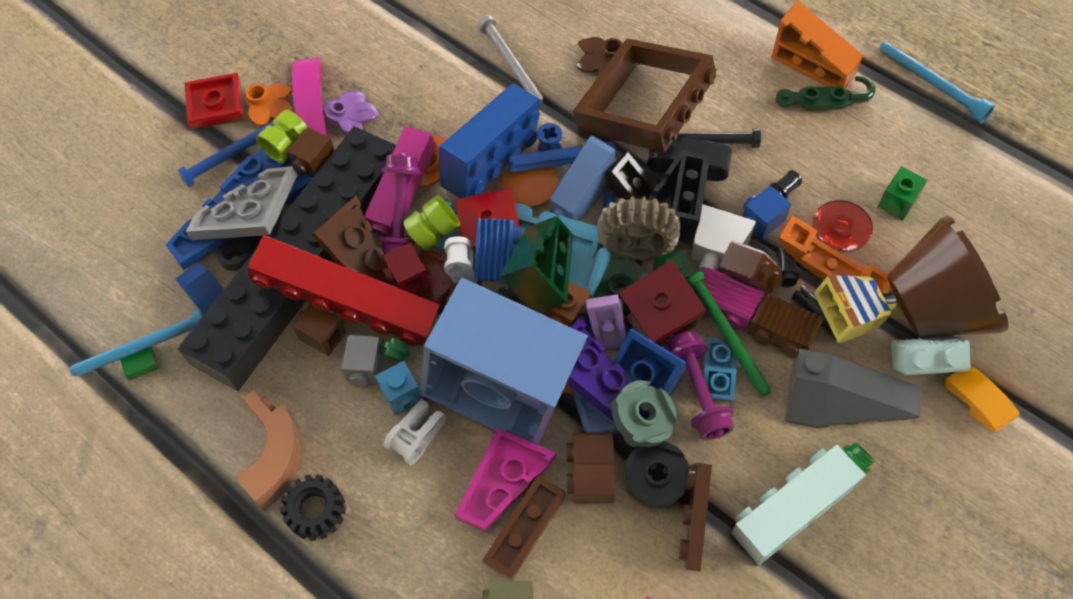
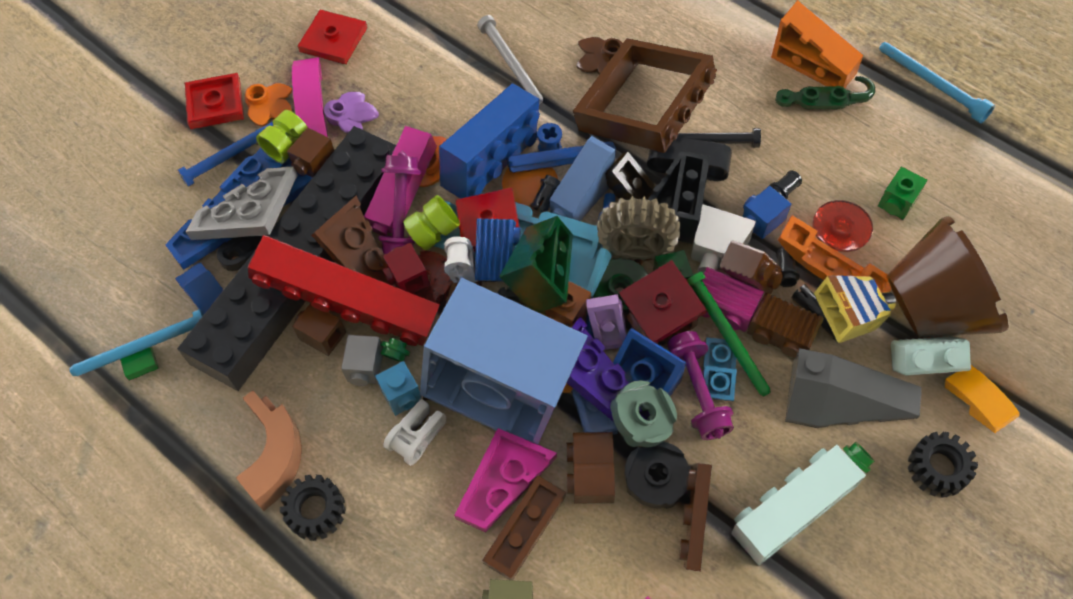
(332, 36): none -> red plate
(546, 190): none -> black pin
(957, 453): none -> black tyre

